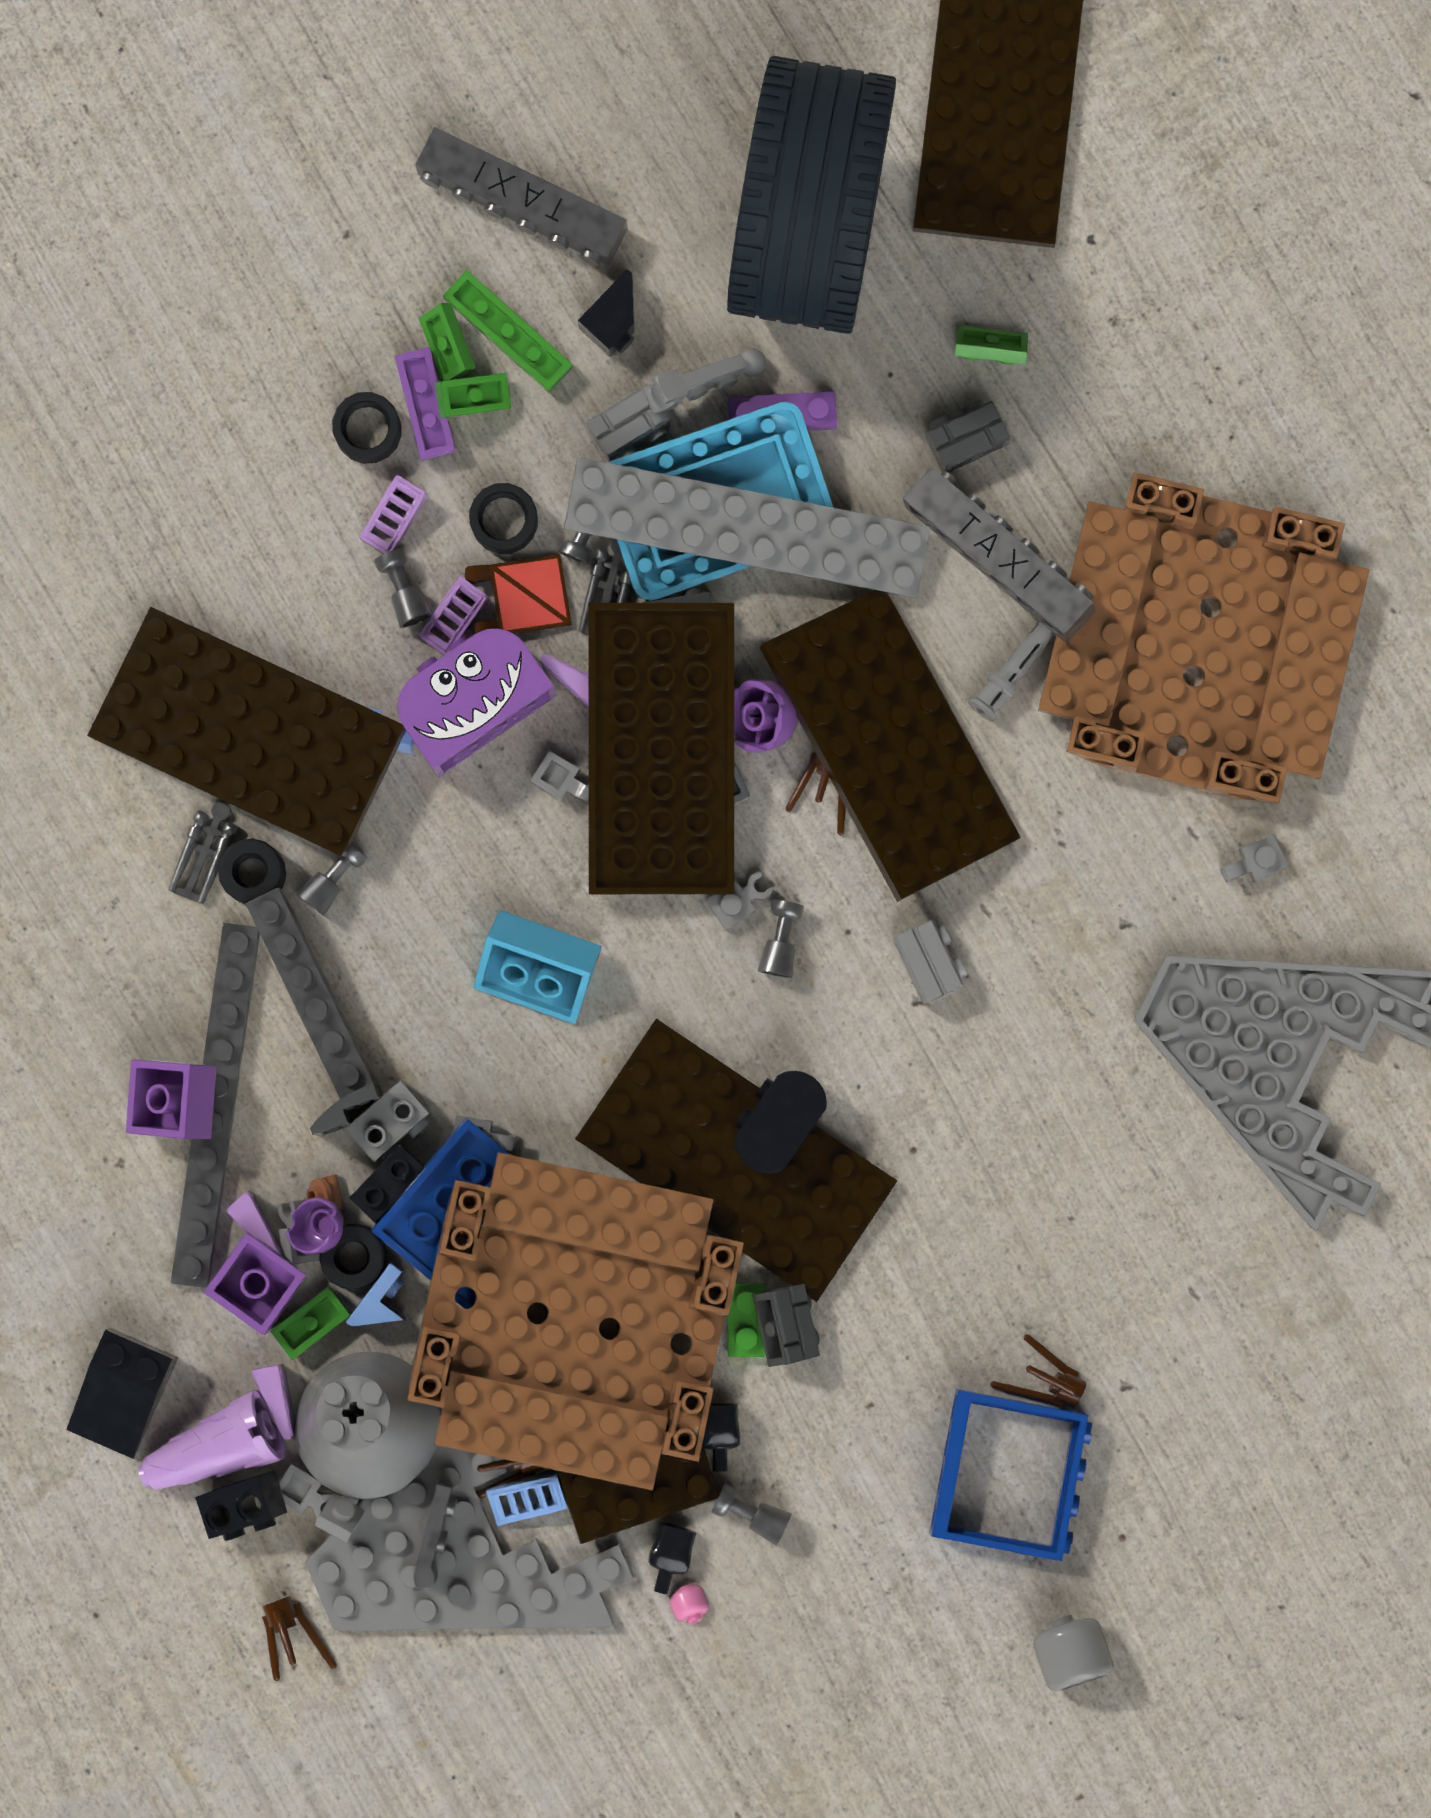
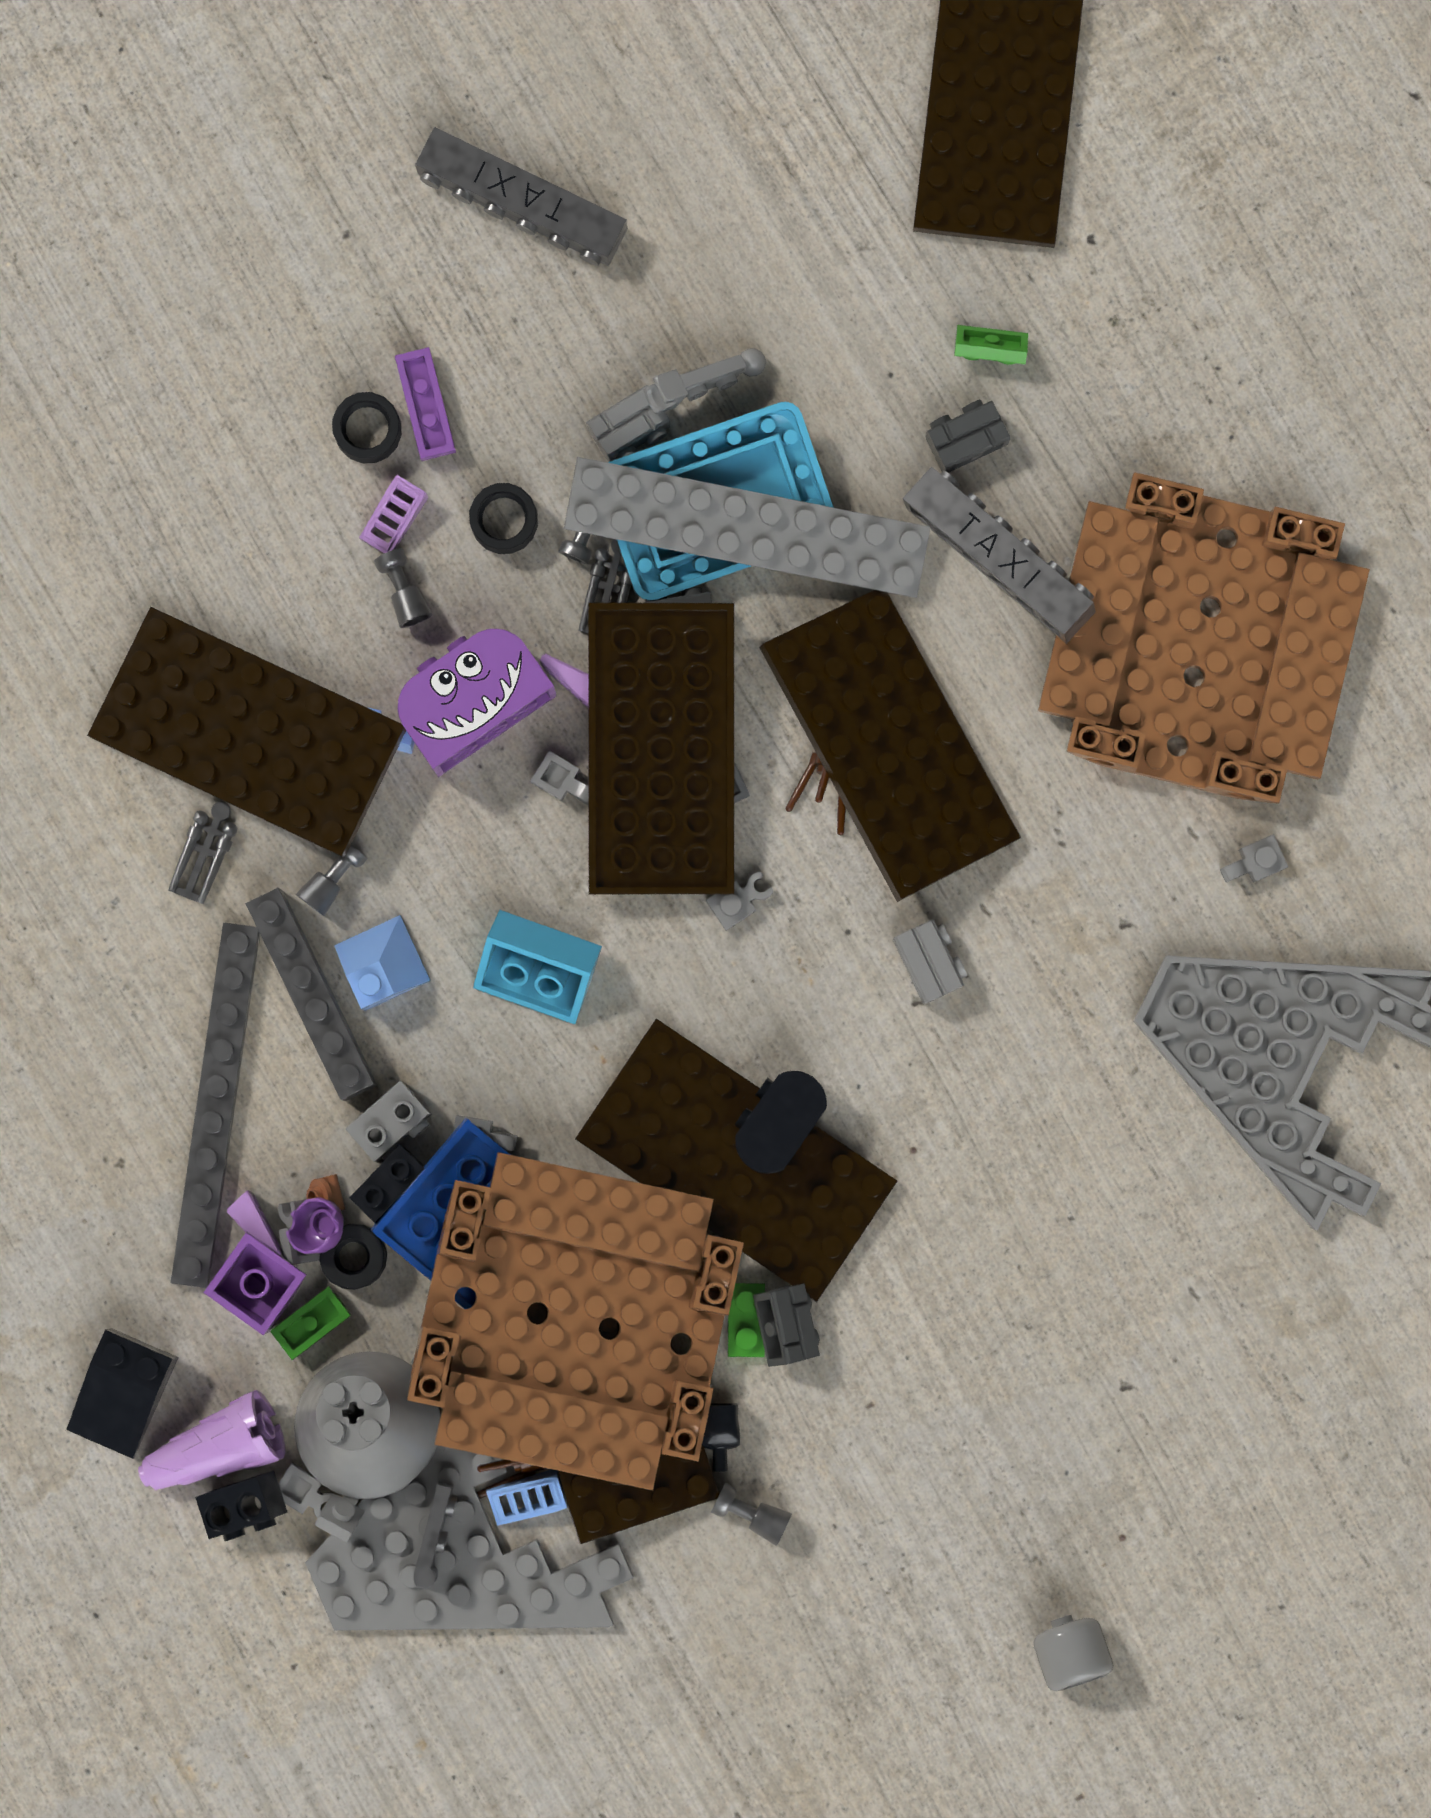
(171, 1099): medium lavender brick -> none
(244, 850): black tyre -> none
(275, 1392): lavender slope -> none
(280, 1617): reddish brown plant -> none
(339, 1115): dark grey slope -> none
(372, 1307): light blue slope -> none
(381, 963): none -> light blue slope
(446, 342): bright green plate -> none
(473, 395): bright green plate -> none
(481, 601): lavender slope -> none
(507, 331): bright green plate -> none
(526, 594): coral flag -> none
(611, 317): black slope -> none
(671, 1553): black piece -> none
(689, 1603): bright pink piece -> none
(762, 716): medium lavender cylinder -> none
(778, 953): flat silver piece -> none
(810, 194): black wheel -> none
(816, 407): medium lavender plate -> none
(1002, 684): light grey pin -> none
(1065, 1387): reddish brown plant -> none
(1067, 1502): blue window -> none

